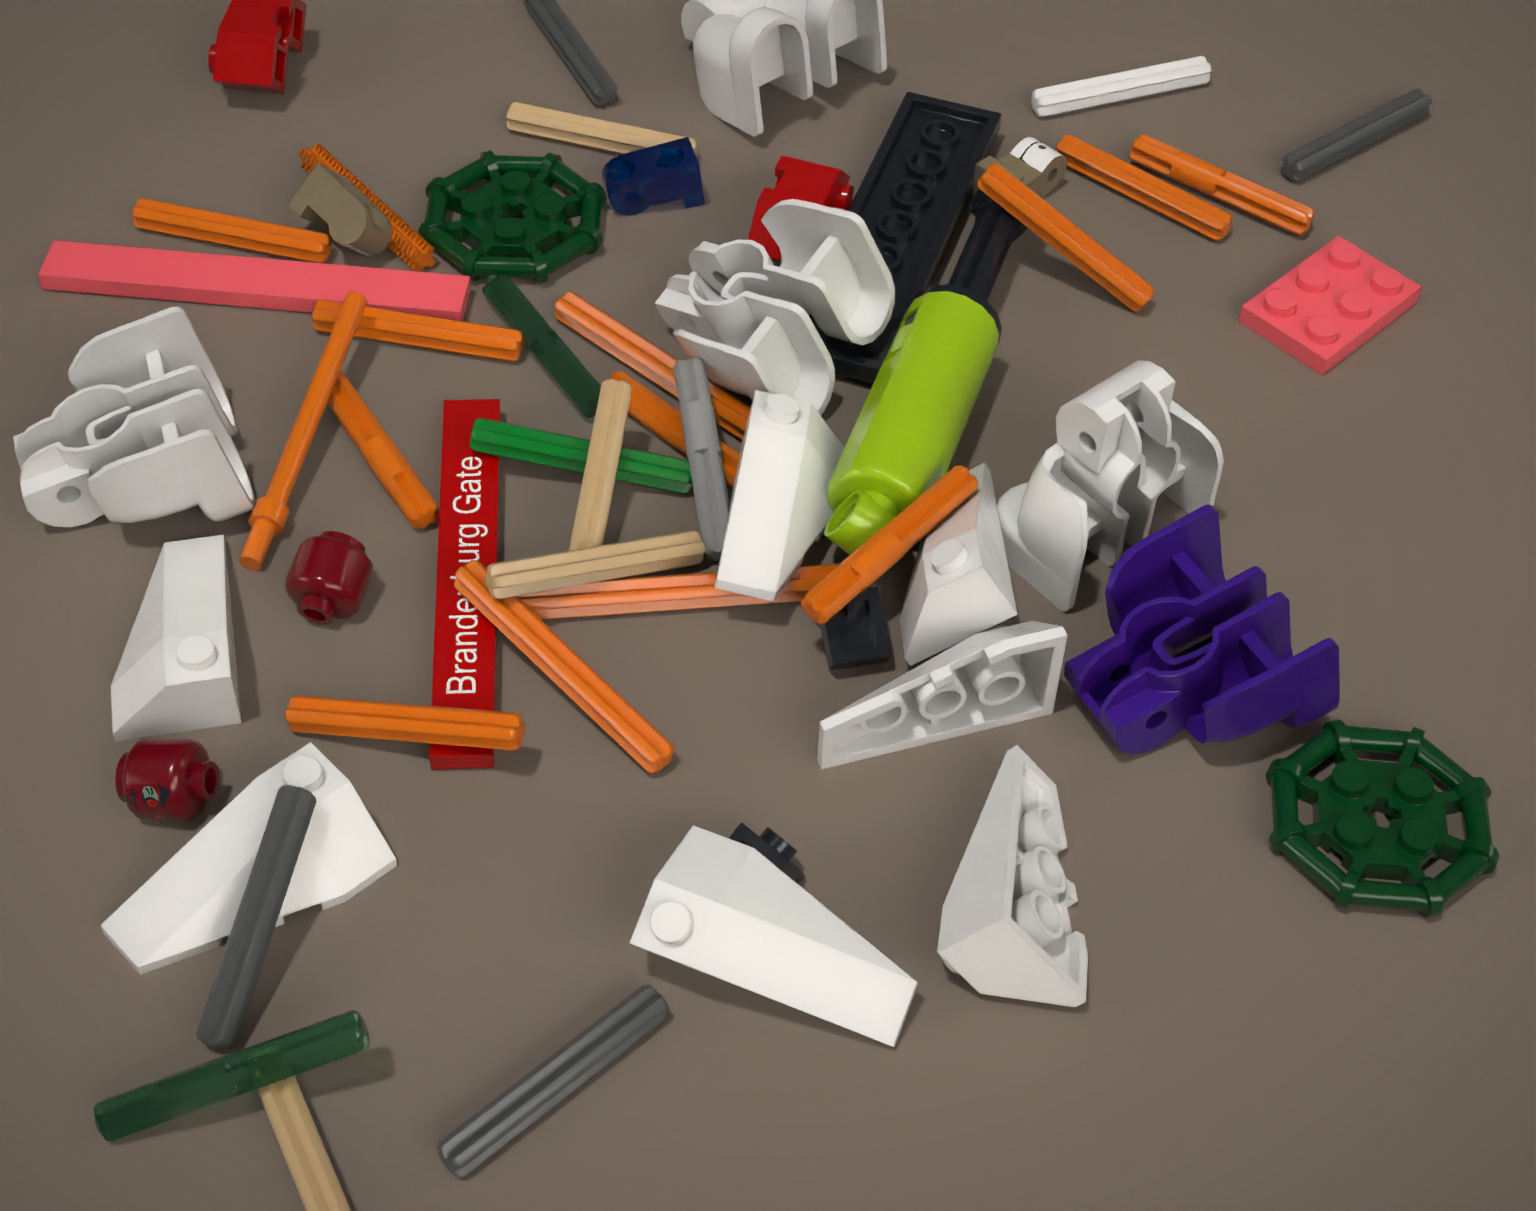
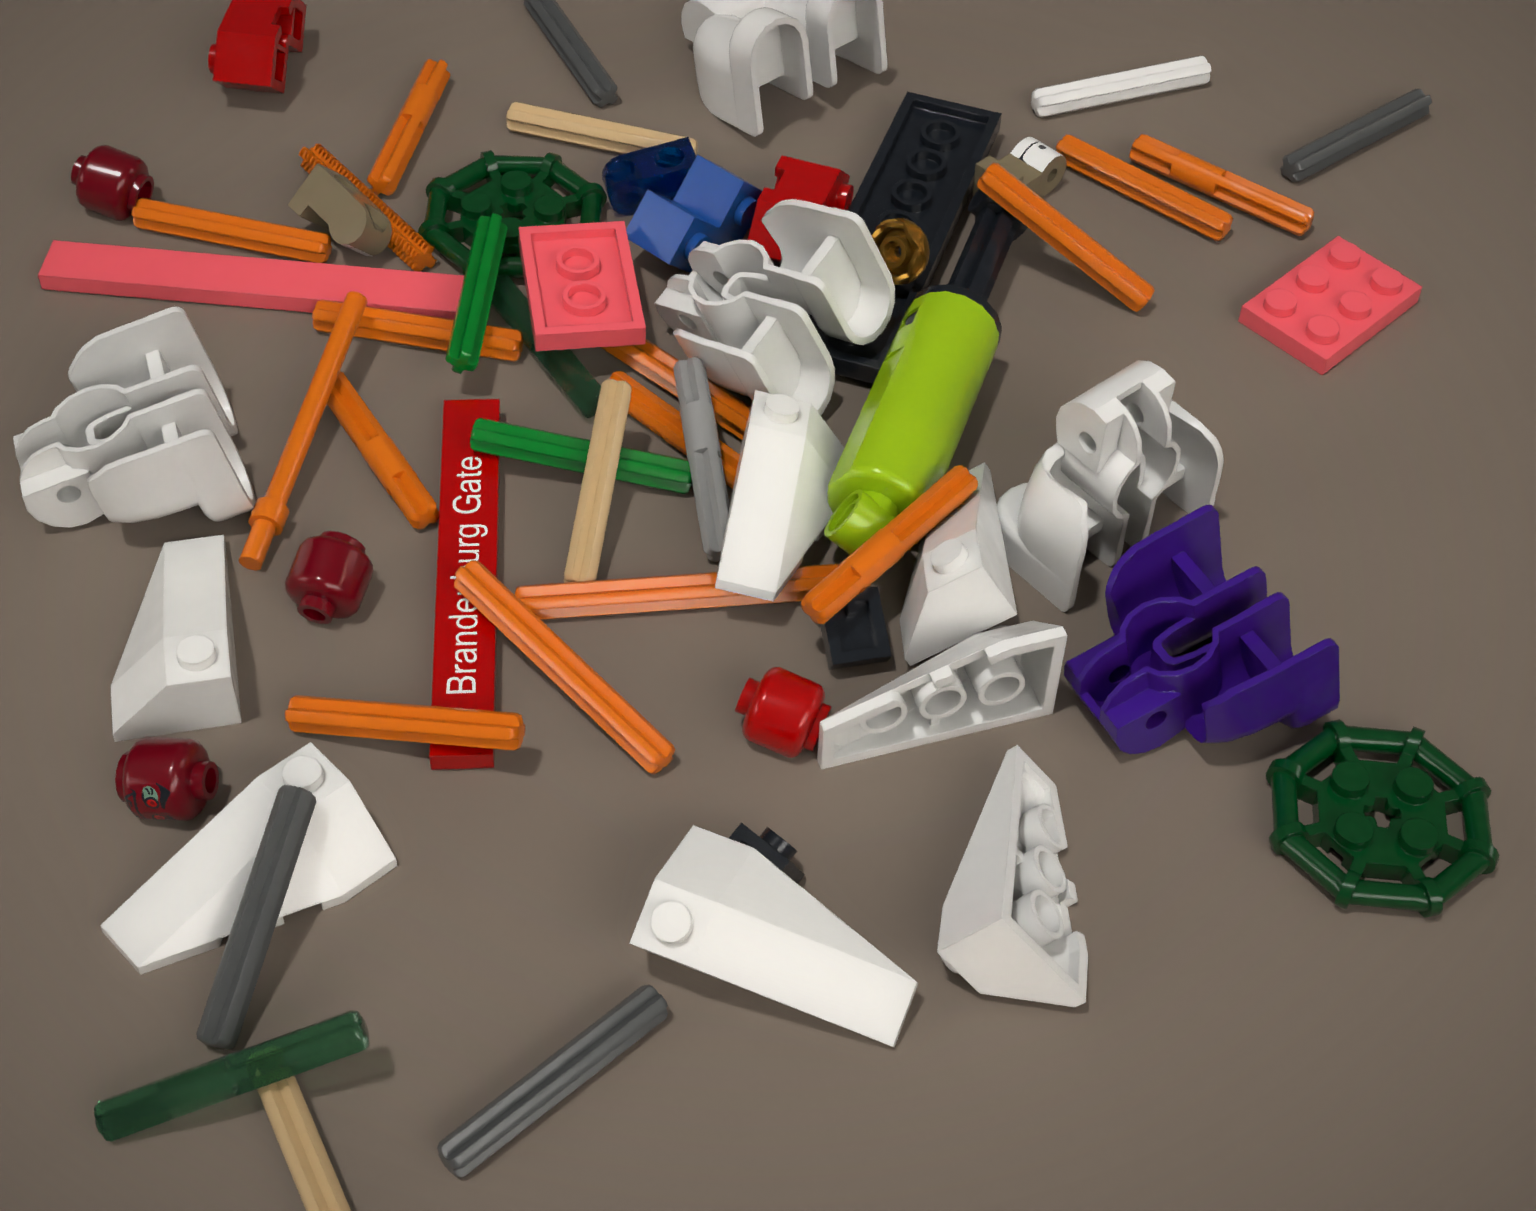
(111, 182): none -> dark red head
(408, 127): none -> orange axle
(476, 294): none -> green axle
(581, 286): none -> coral plate
(594, 564): tan axle -> none
(708, 207): none -> blue brick
(782, 712): none -> red head
(914, 246): none -> pearl gold plate

